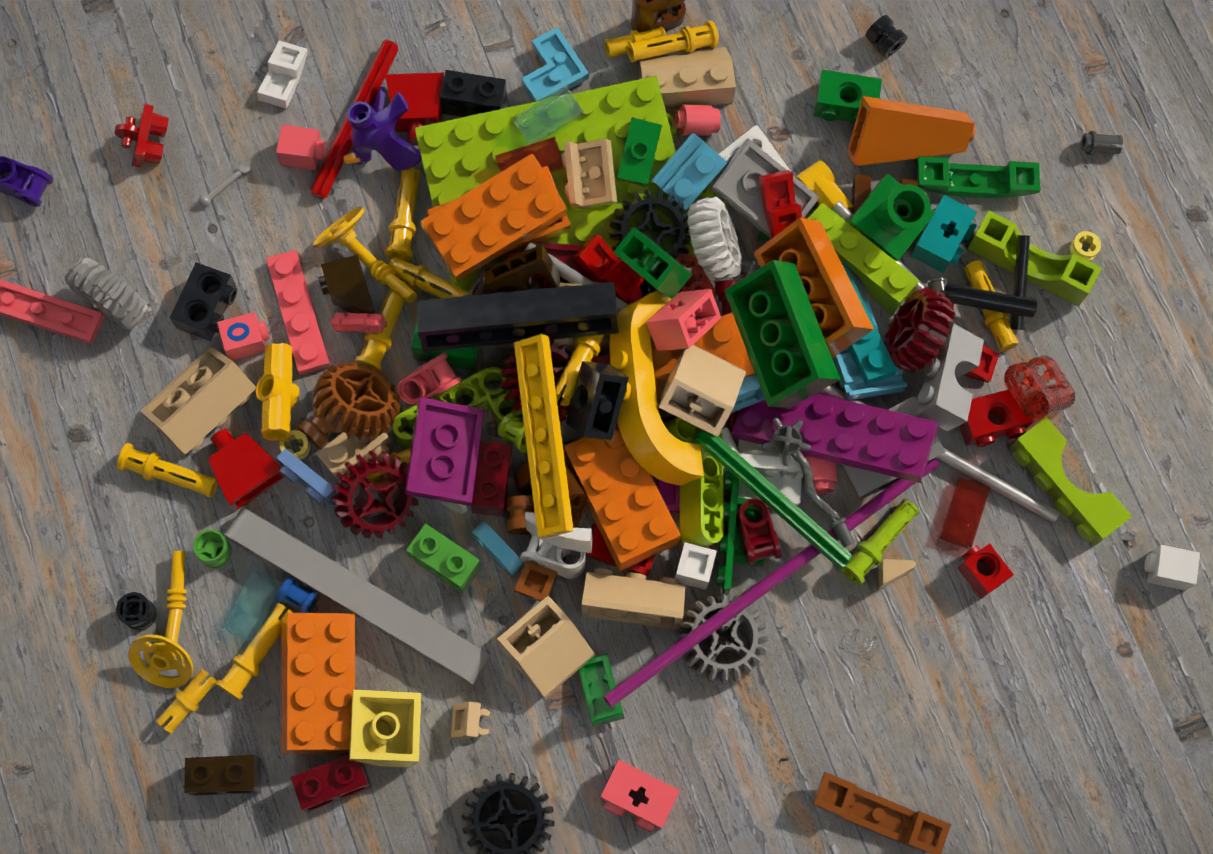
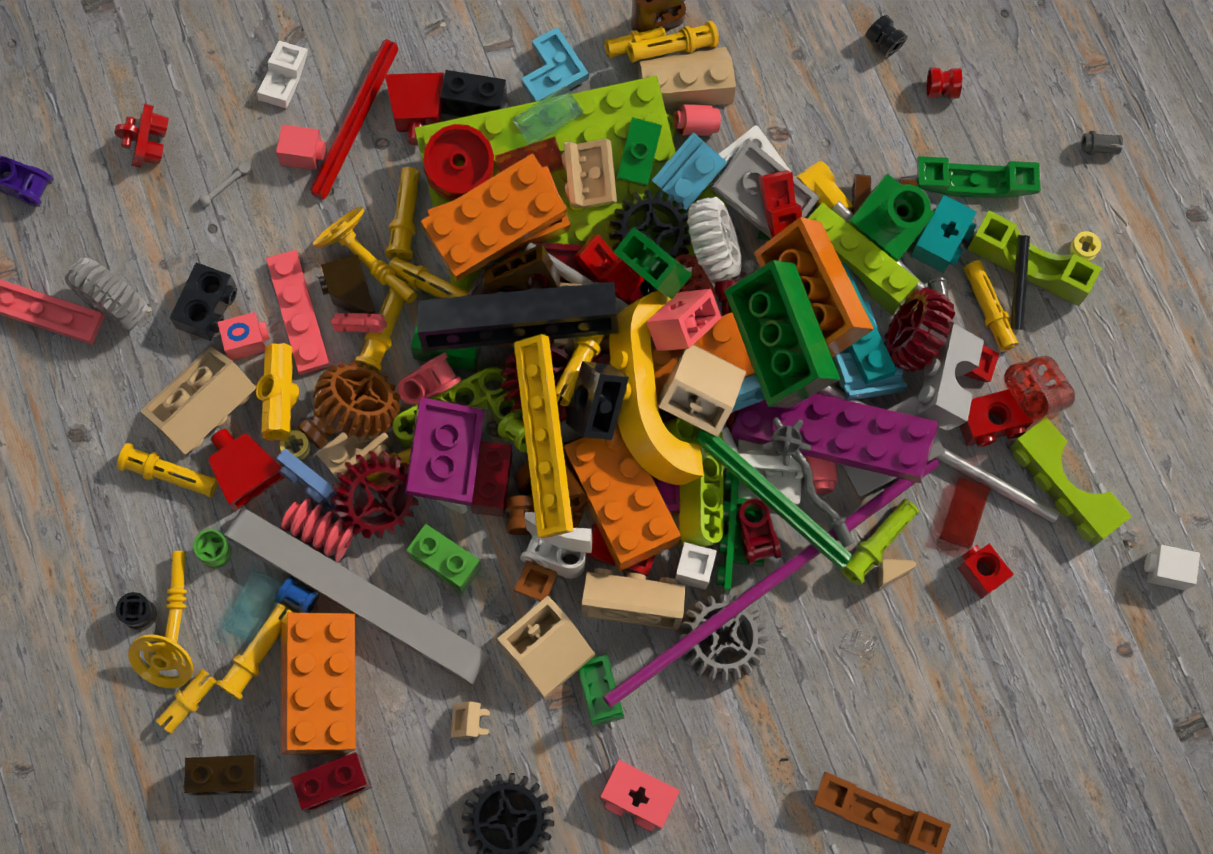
(318, 529): none -> coral piece
(375, 131): dark purple animal -> none
(385, 728): light yellow slope -> none
(446, 149): none -> red wheel
(497, 548): medium azure beam -> none
(836, 85): green brick -> none
(905, 130): orange slope -> none
(945, 83): none -> red wheel
(990, 300): black axle -> none

